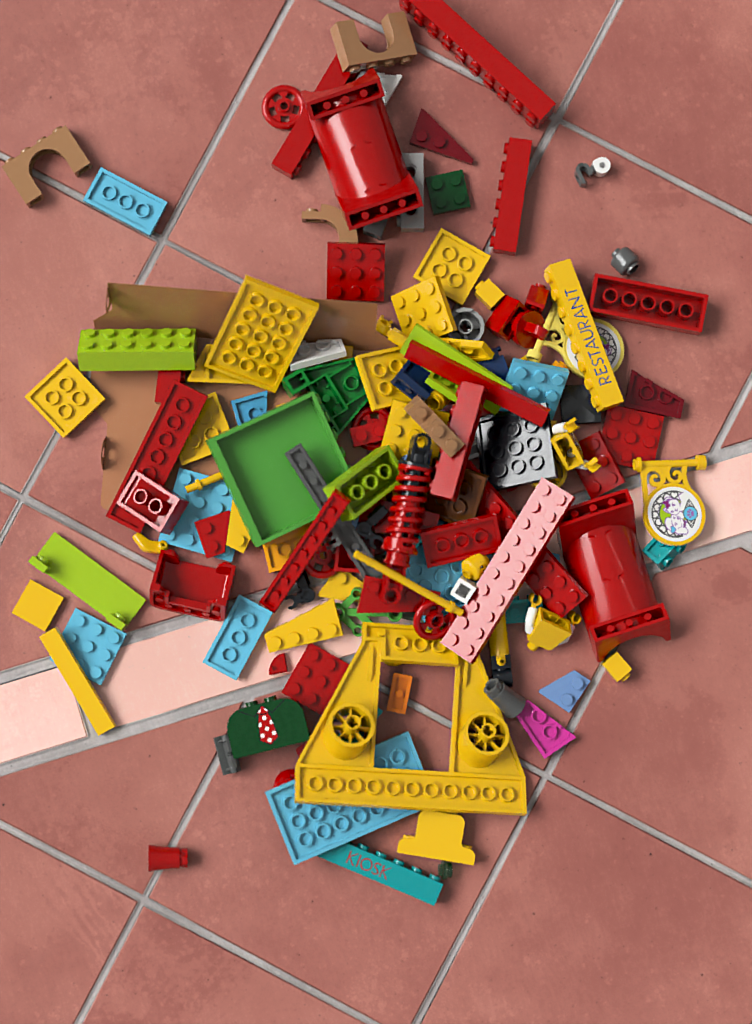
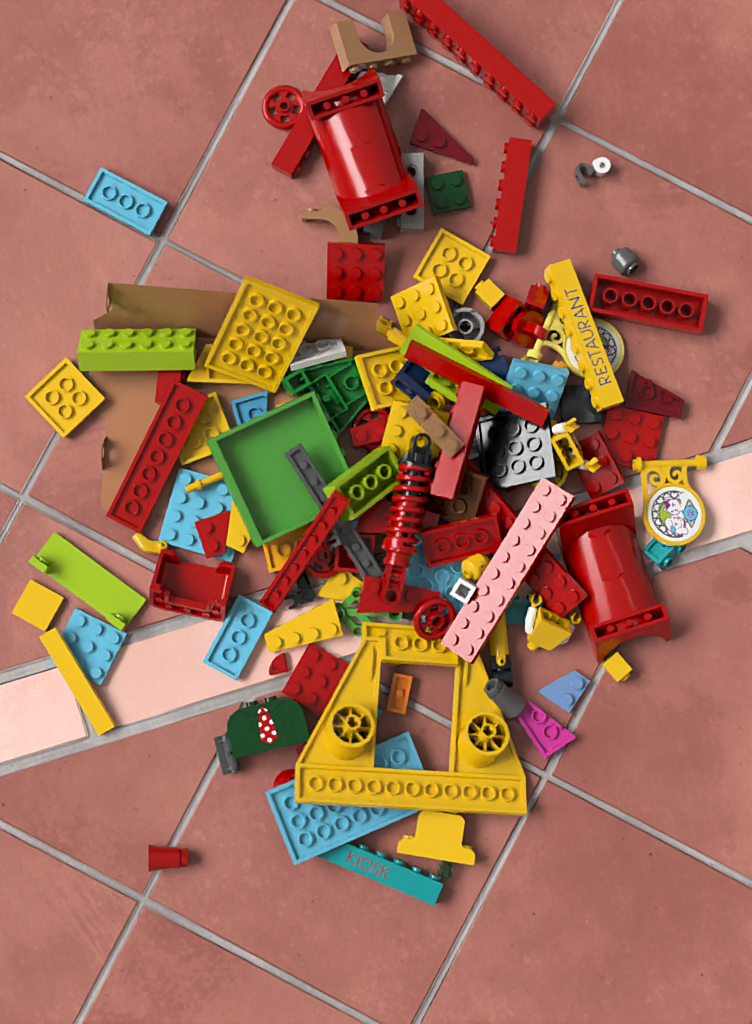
(20, 168): medium nougat arch -> none
(152, 503): red slope -> none
(365, 528): black bar -> none
(448, 605): yellow bar -> none

